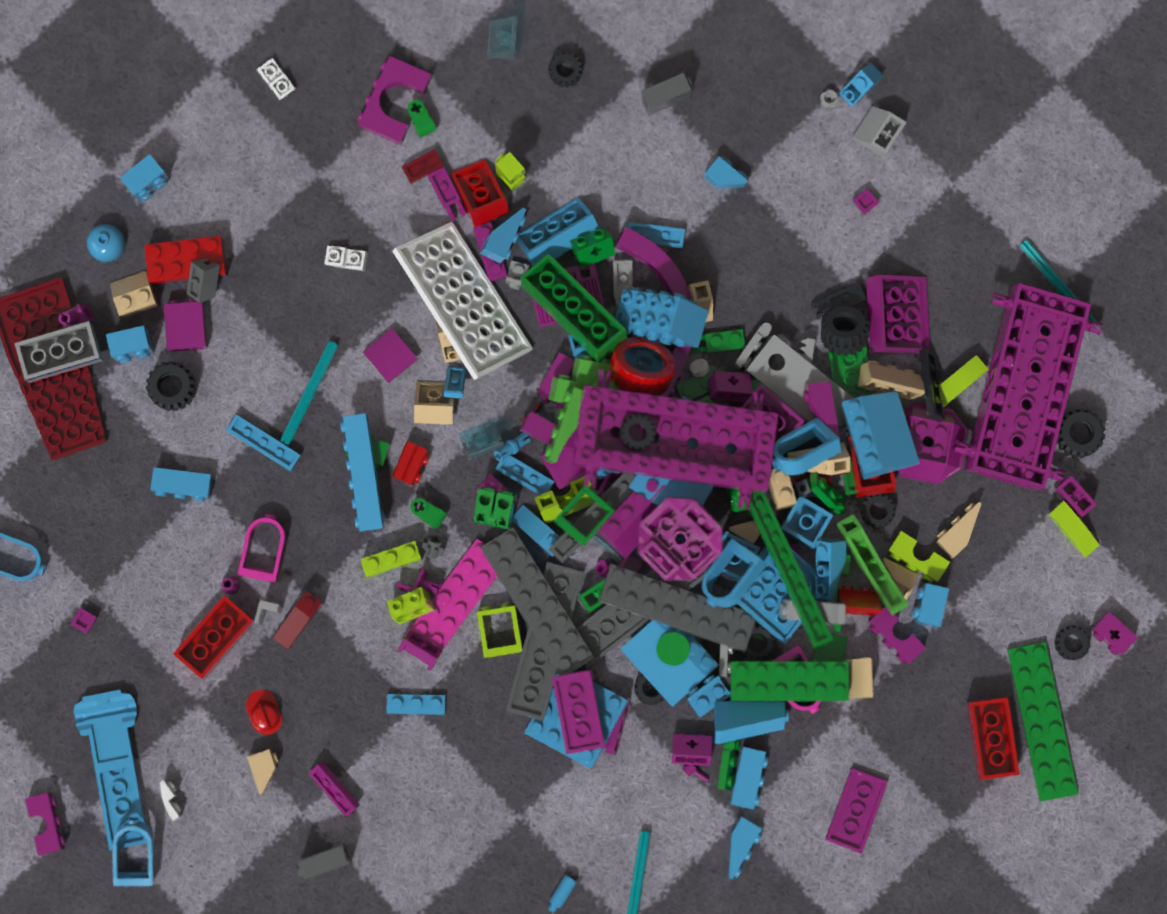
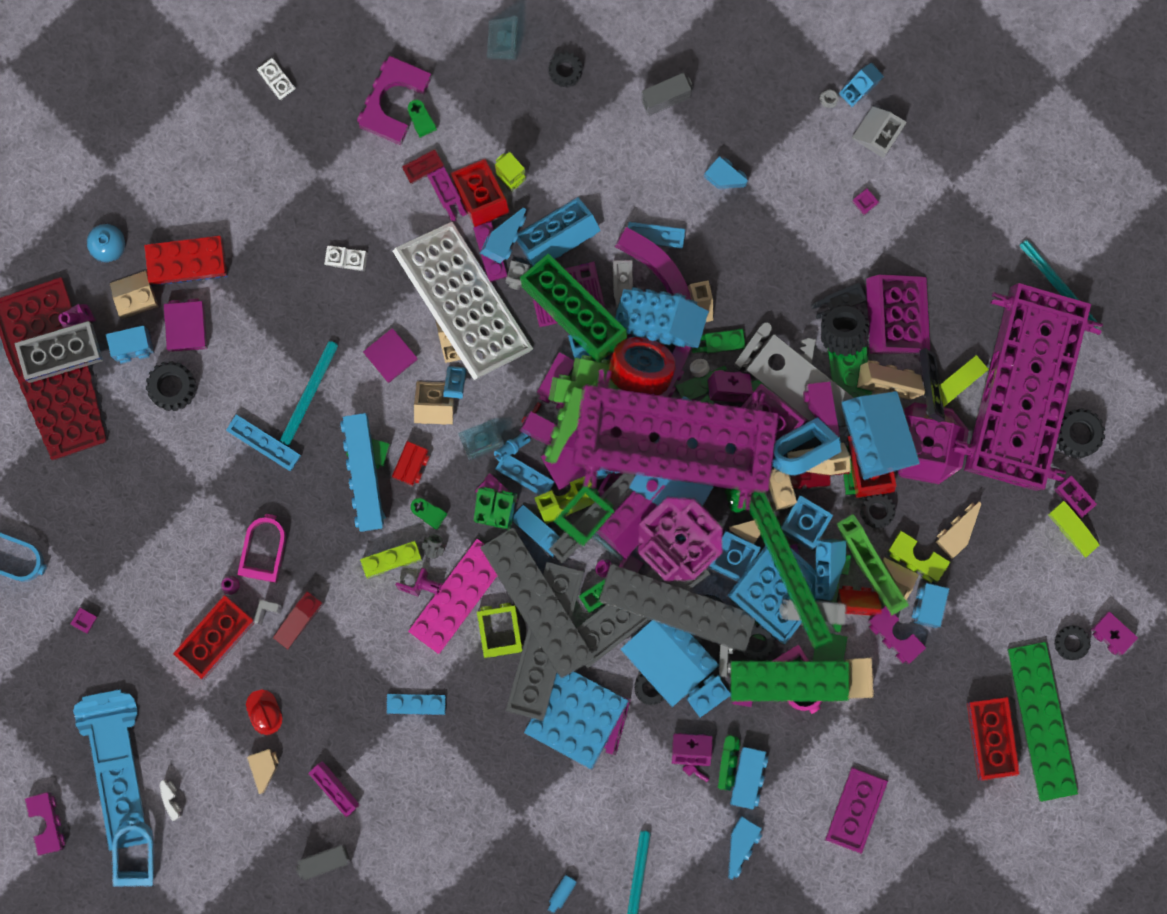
(145, 178): dark azure brick -> none
(181, 484): dark azure brick -> none
(202, 280): dark grey hinge -> none
(410, 606): lime brick -> none
(420, 649): magenta hinge -> none
(578, 711): magenta hinge -> none
(593, 247): green brick -> none
(625, 432): black tyre -> none
(673, 648): green piece -> none
(732, 548): dark azure window -> none
(747, 719): dark azure slope -> none
(808, 492): black piece -> none
(827, 494): green hinge -> none

